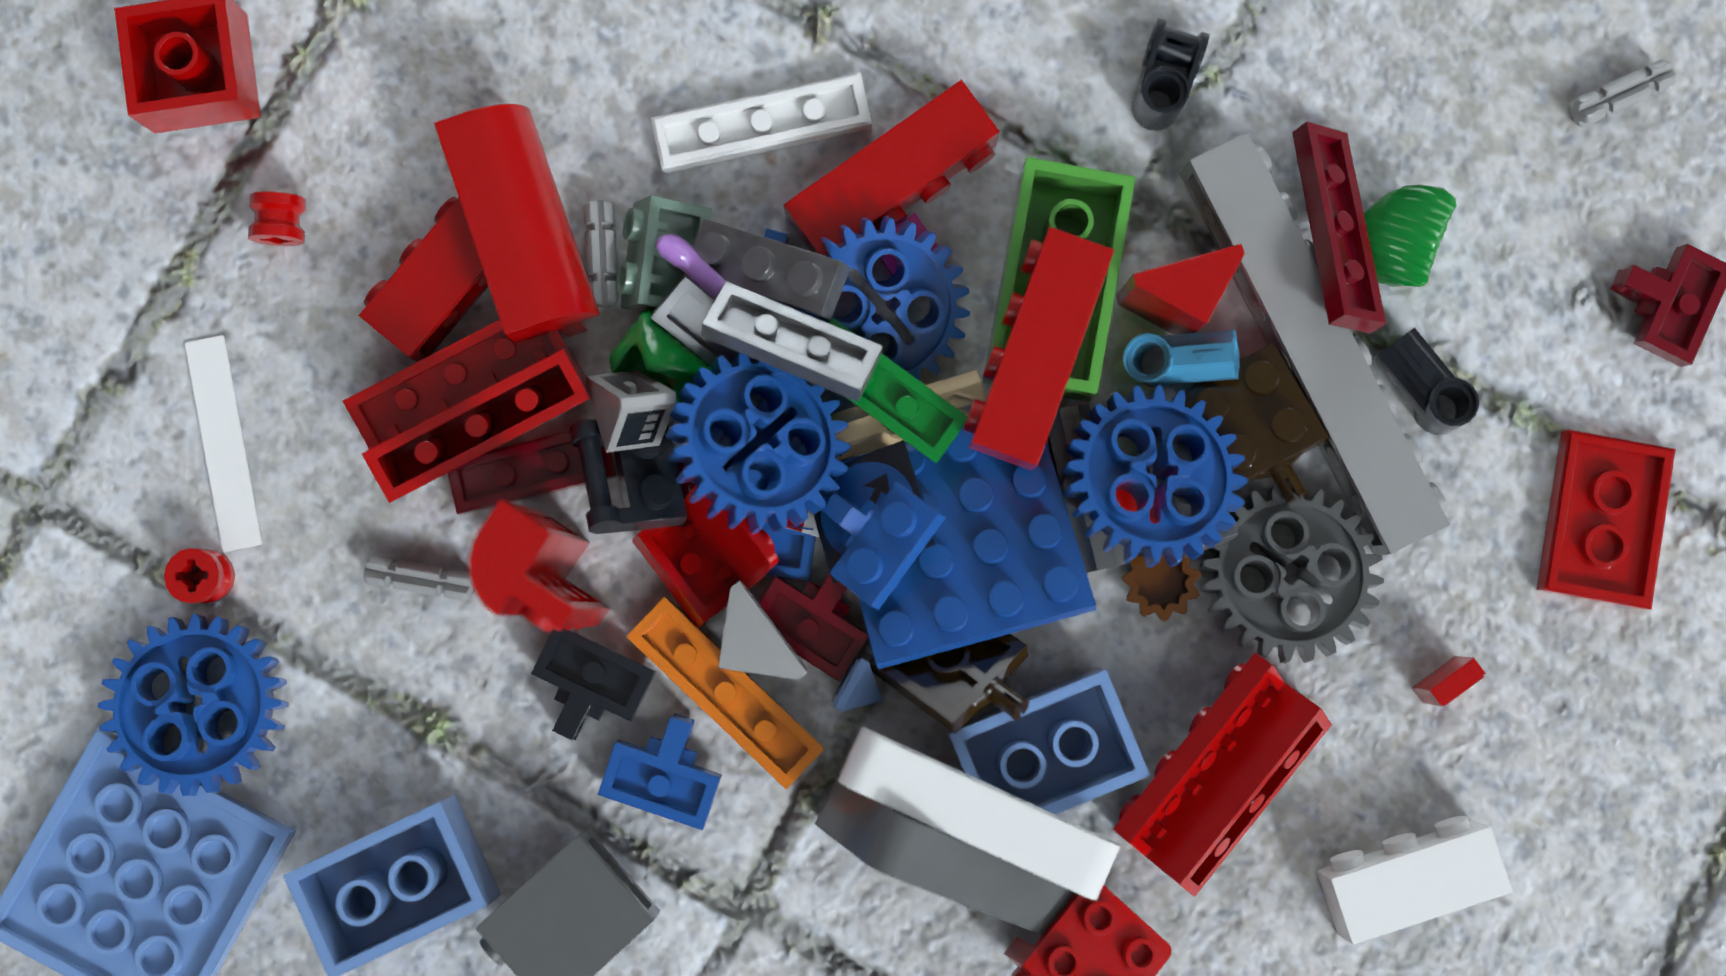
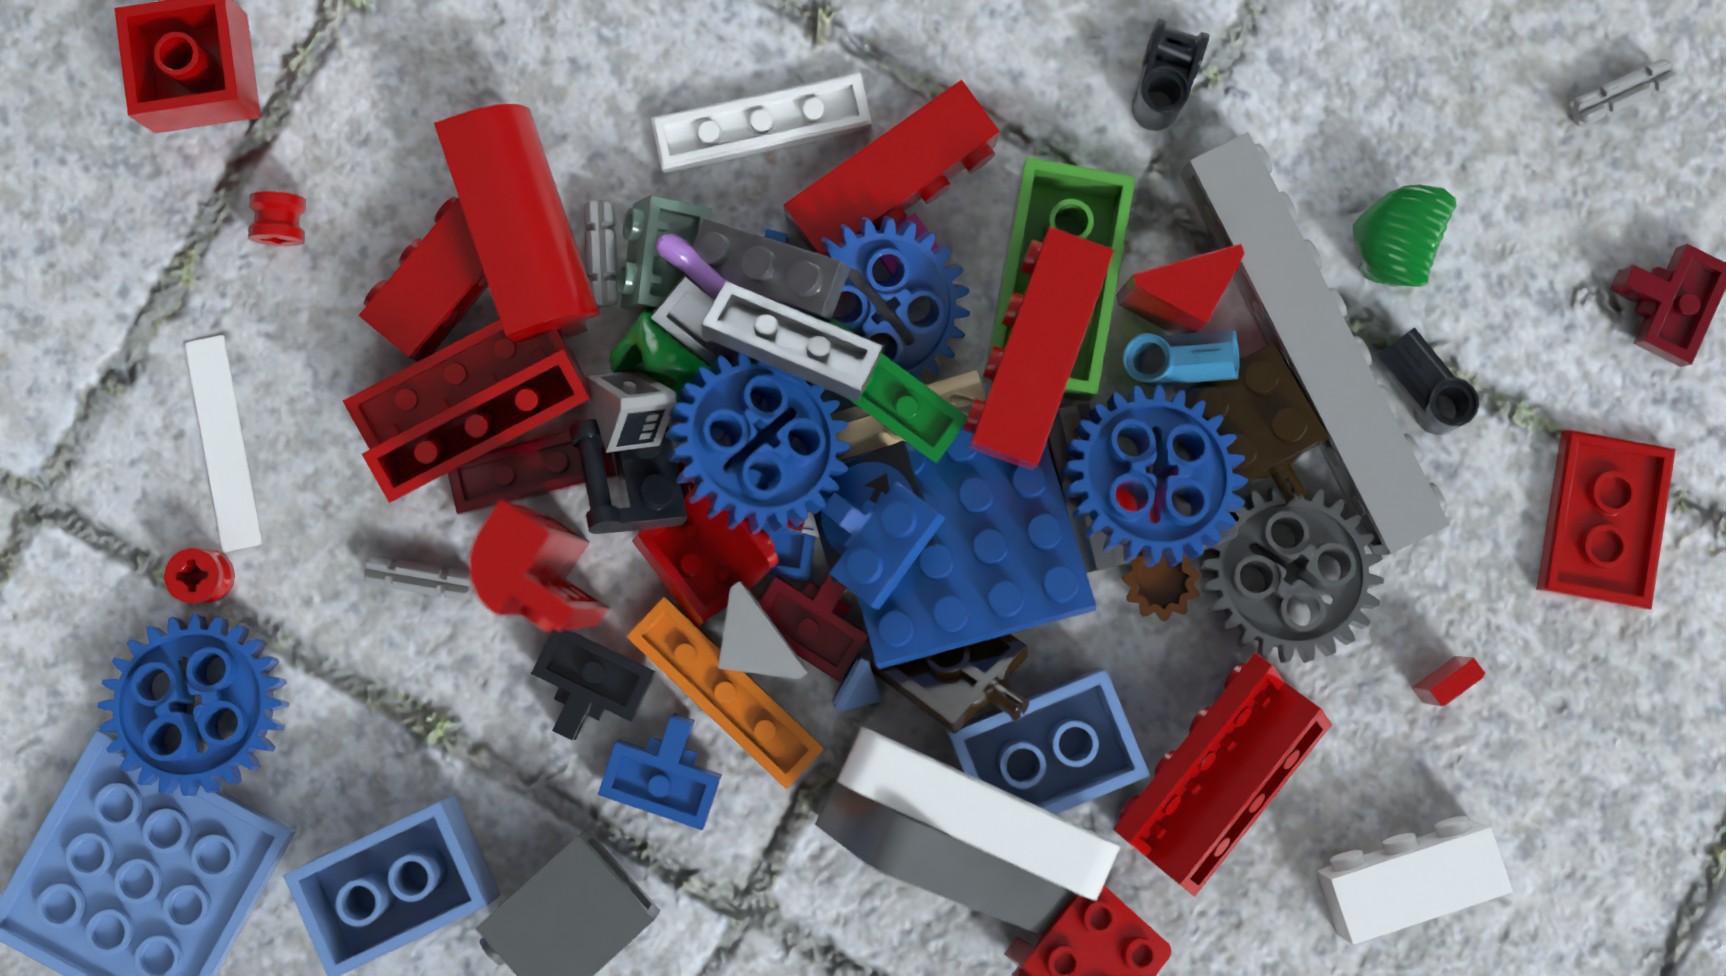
(1338, 228): dark red plate -> none

